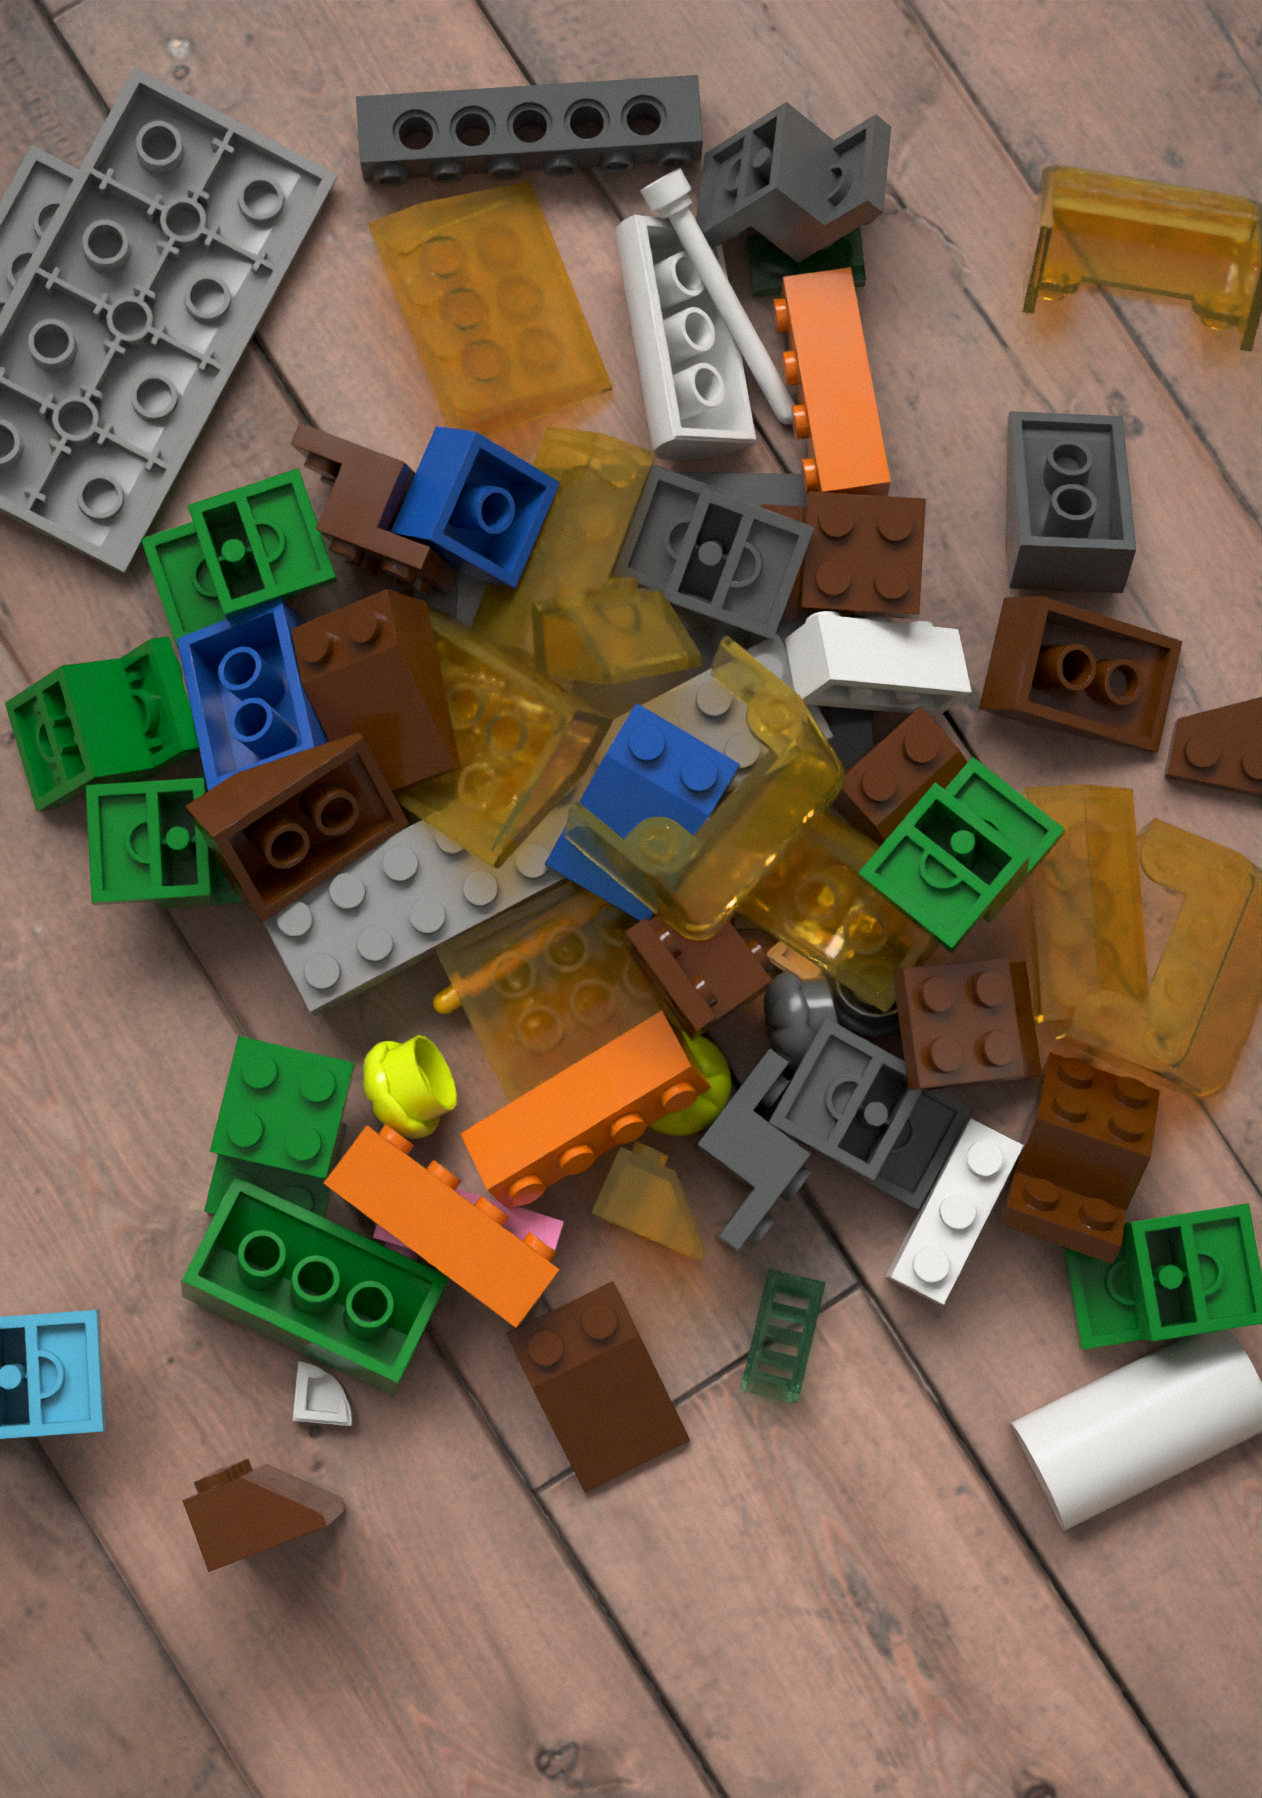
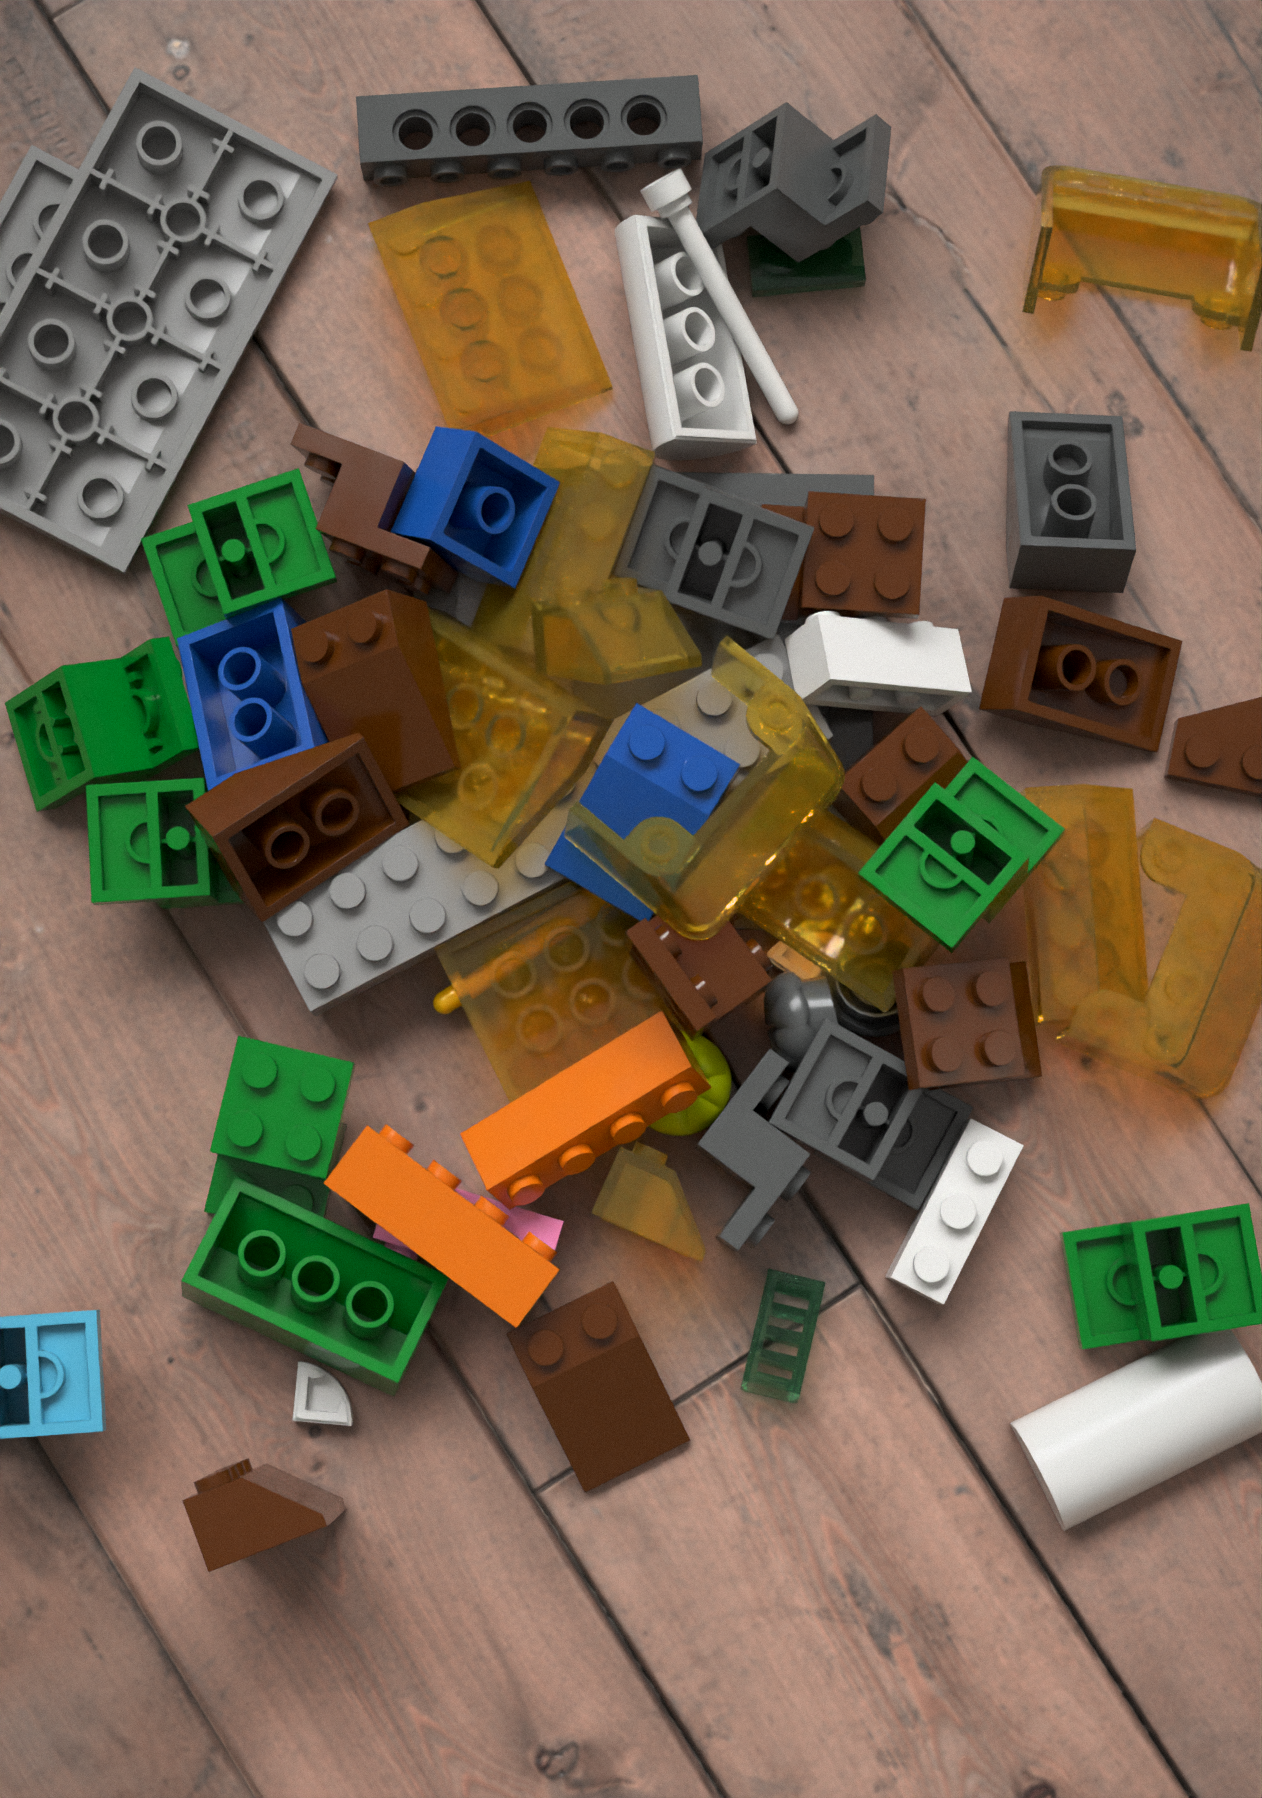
(409, 1085): neon yellow piece -> none
(832, 384): orange brick -> none
(1081, 1157): reddish brown bracket -> none

